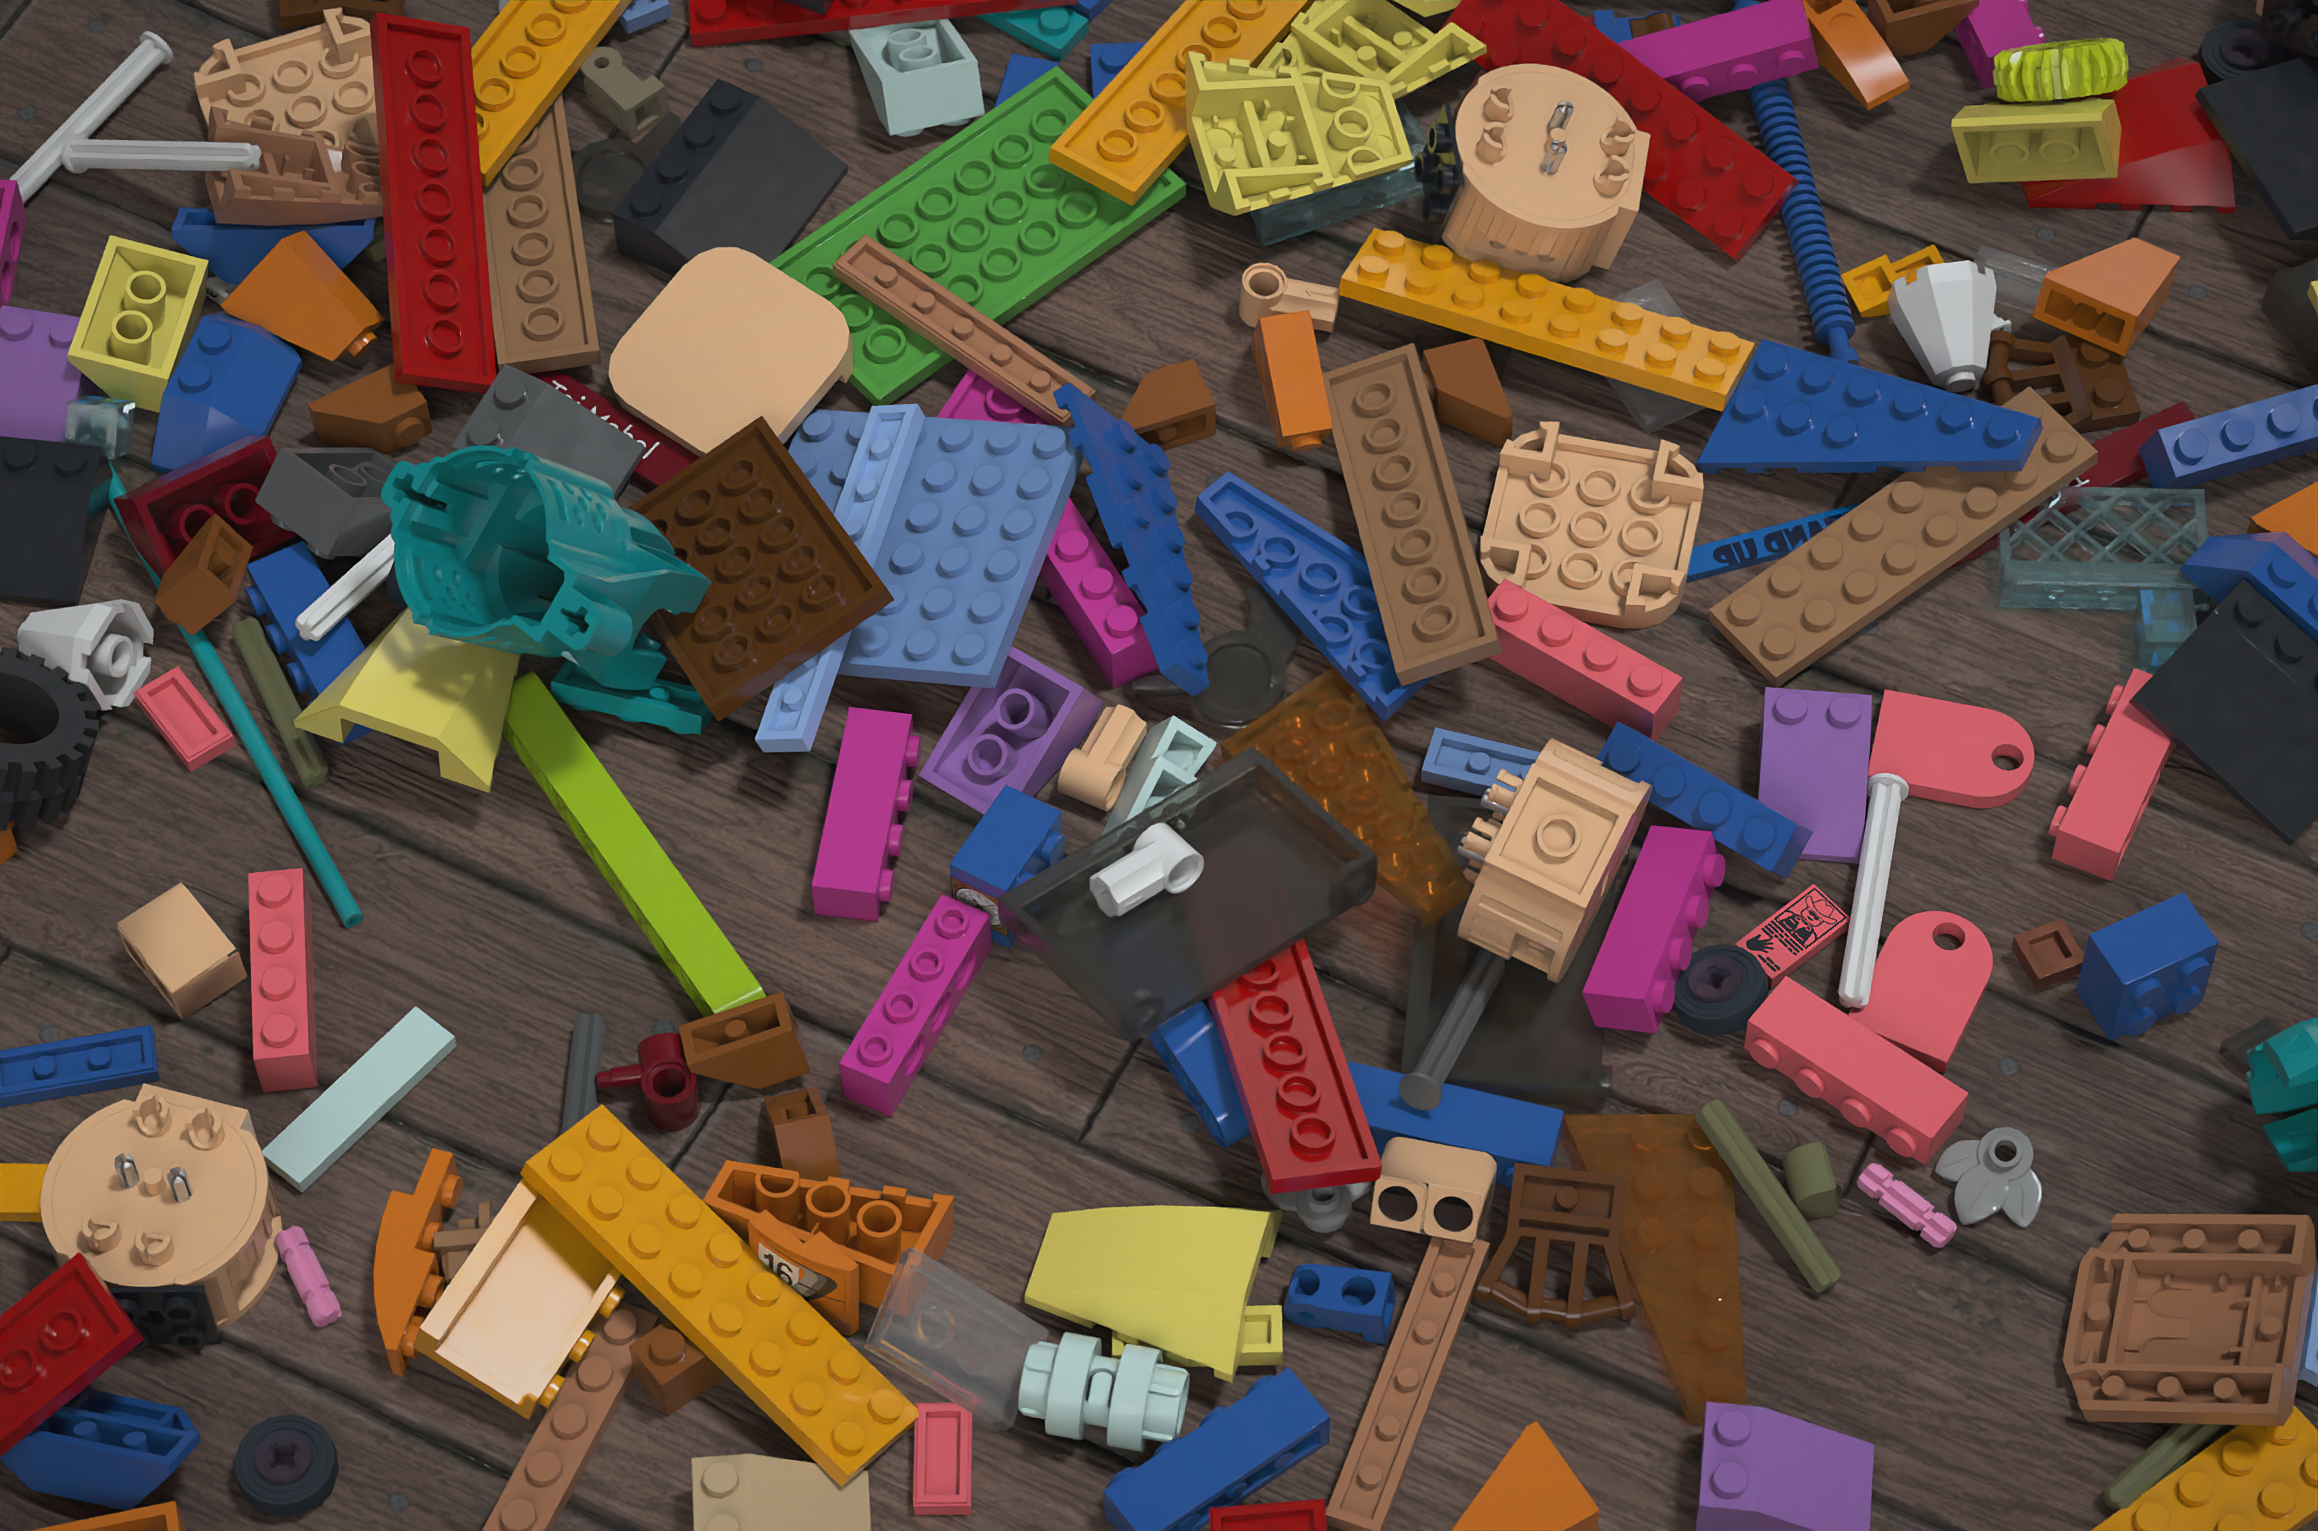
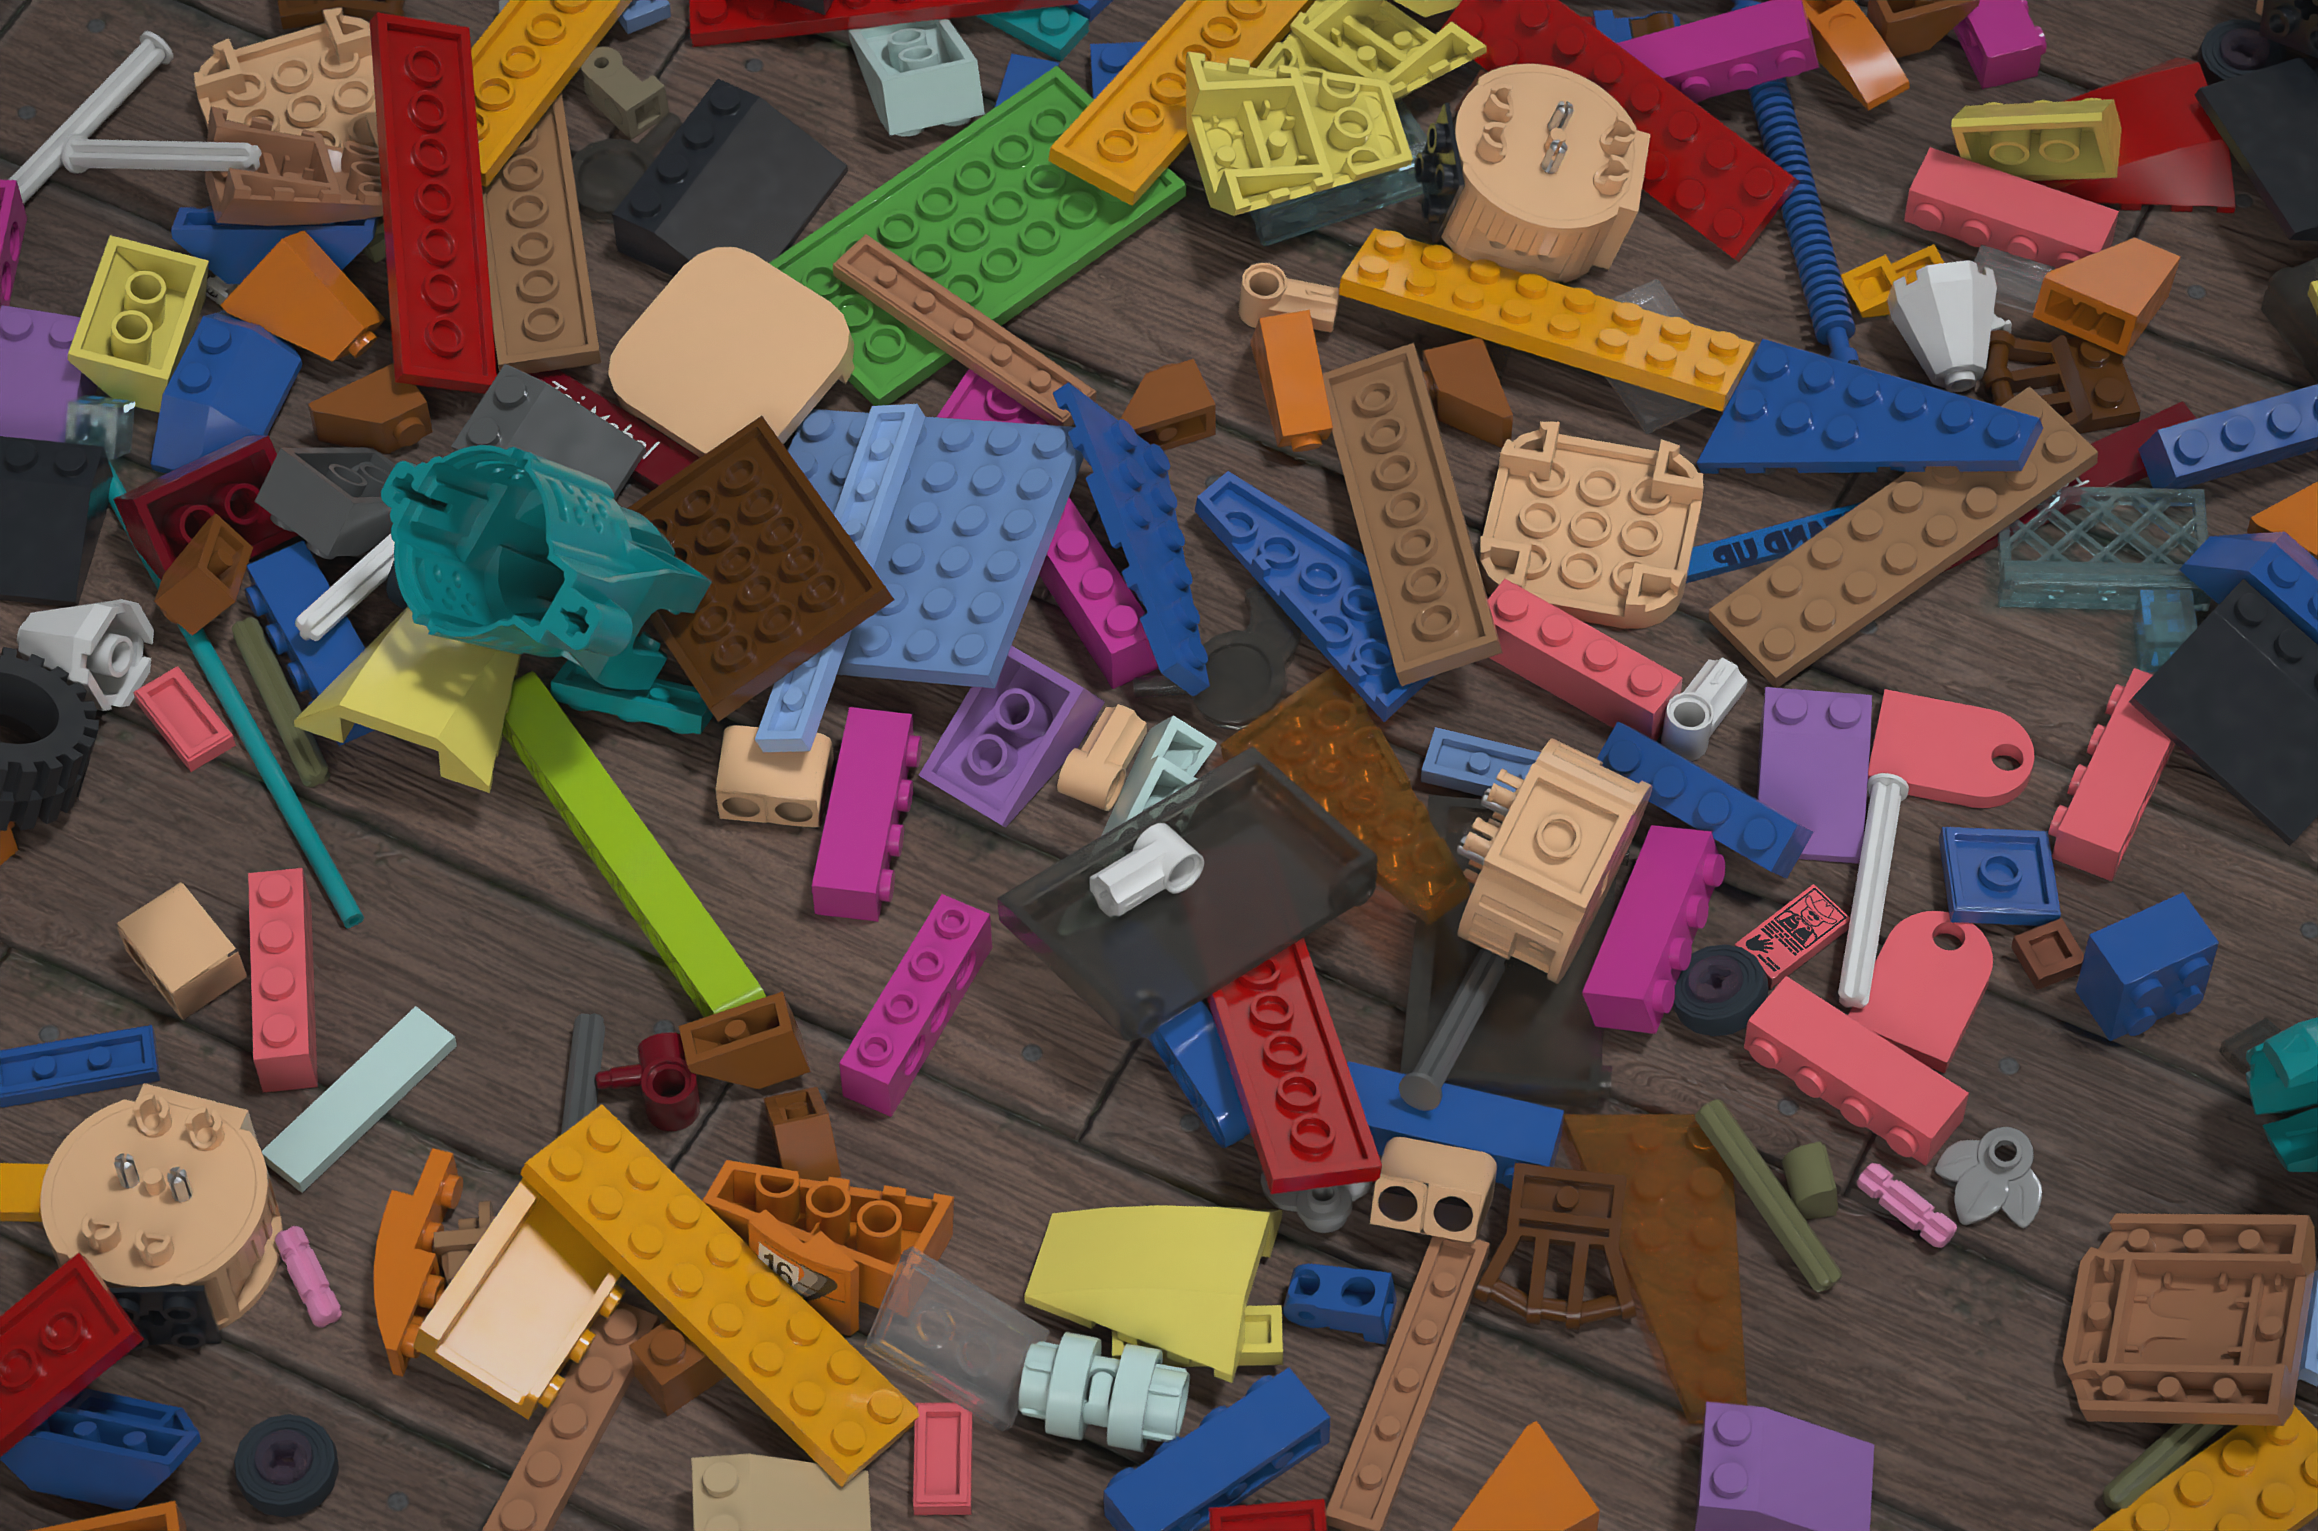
(772, 785): none -> light nougat piece
(1004, 850): blue brick -> none
(1701, 708): none -> white piece
(1999, 876): none -> blue plate
(2006, 212): none -> coral brick
(2060, 70): neon yellow gear -> none

